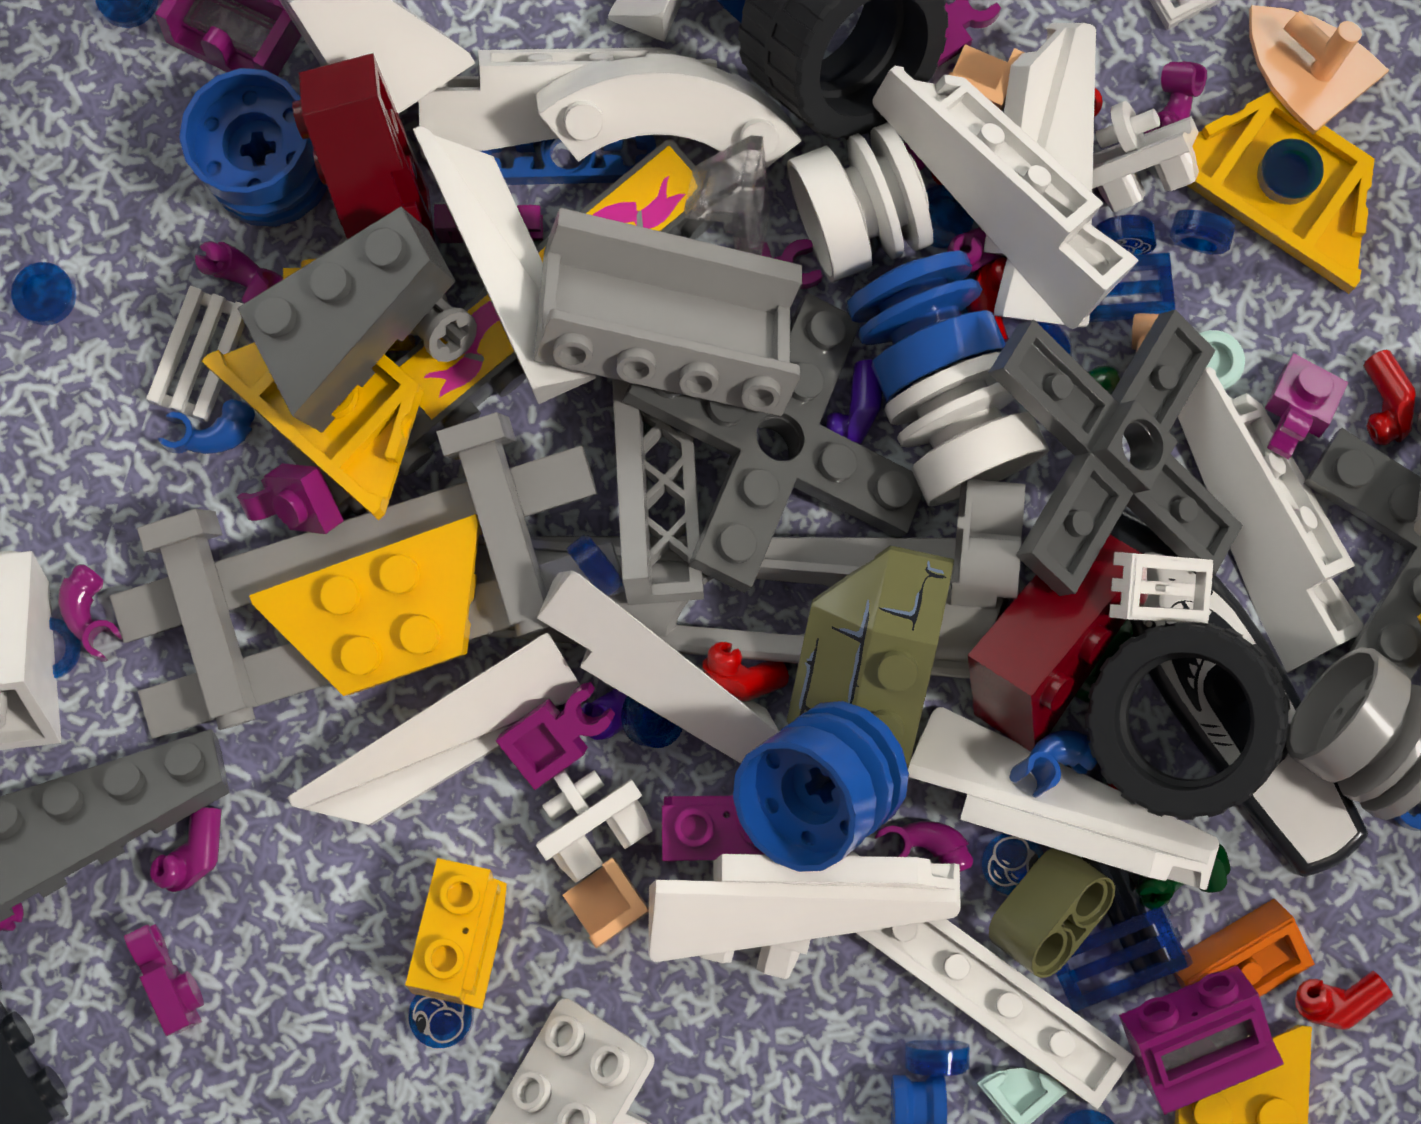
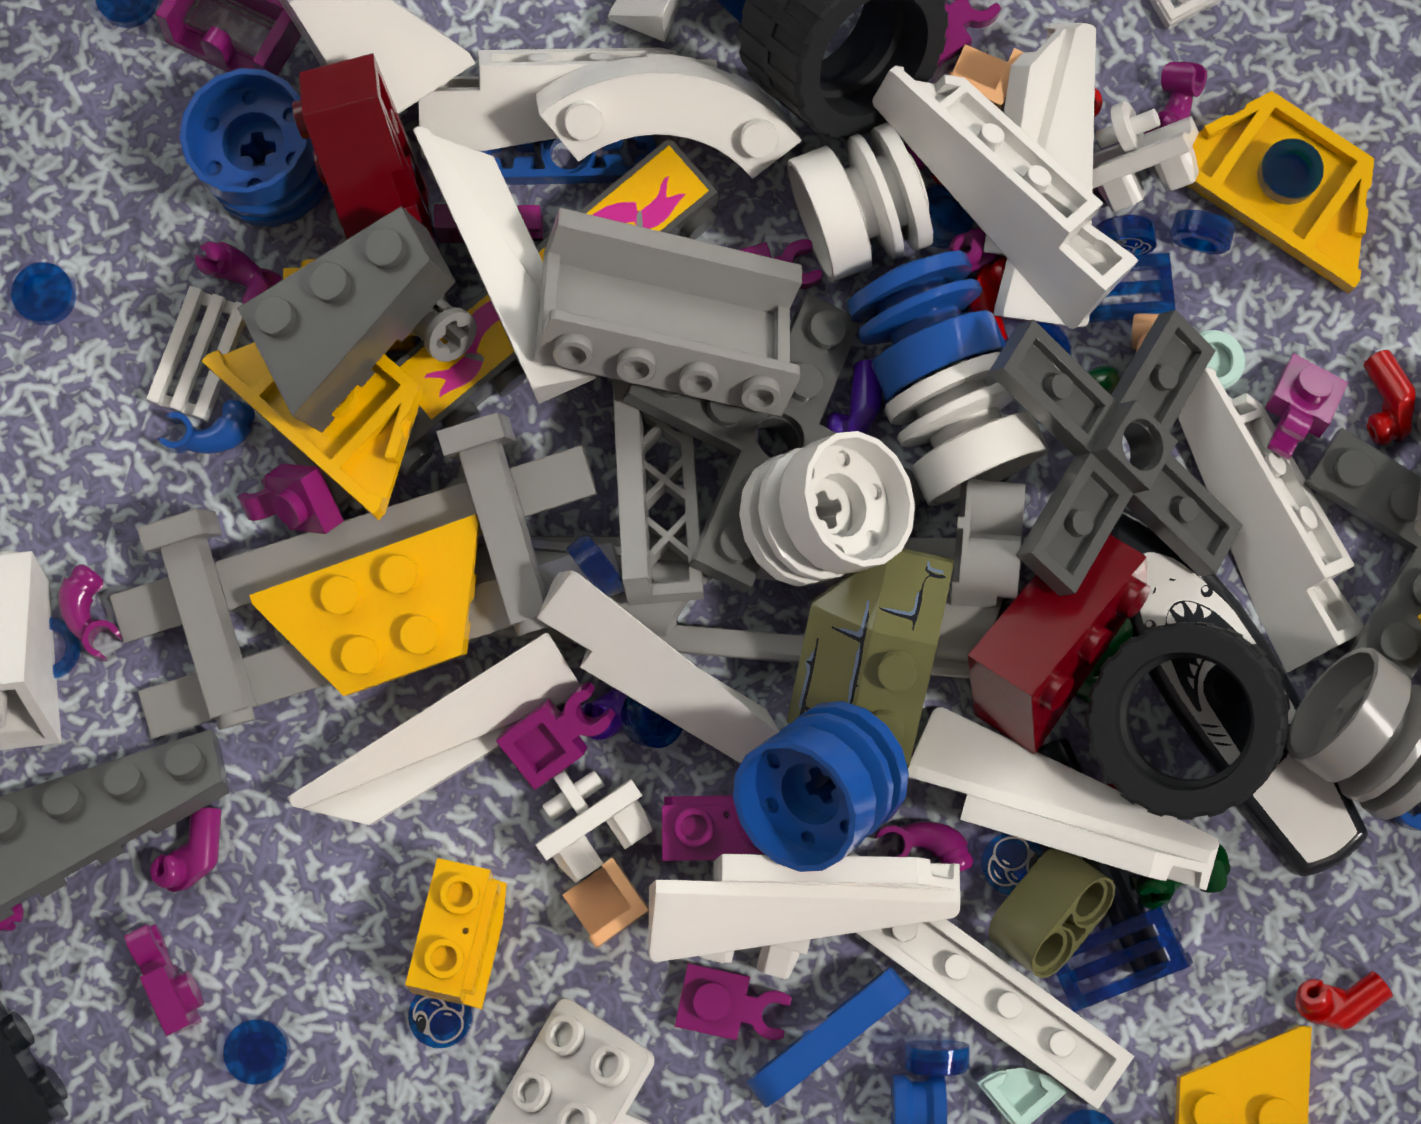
(256, 1051): none -> clear blue tile
(718, 1003): none -> magenta plate
(733, 191): clear slope -> none
(740, 680): red arm -> none
(827, 509): none -> white wheel
(828, 1038): none -> blue beam
(1061, 747): blue arm -> none
(1132, 586): white tile -> none
(1200, 1039): magenta window -> none
(1261, 944): orange slope -> none
(1311, 63): light nougat shield -> none

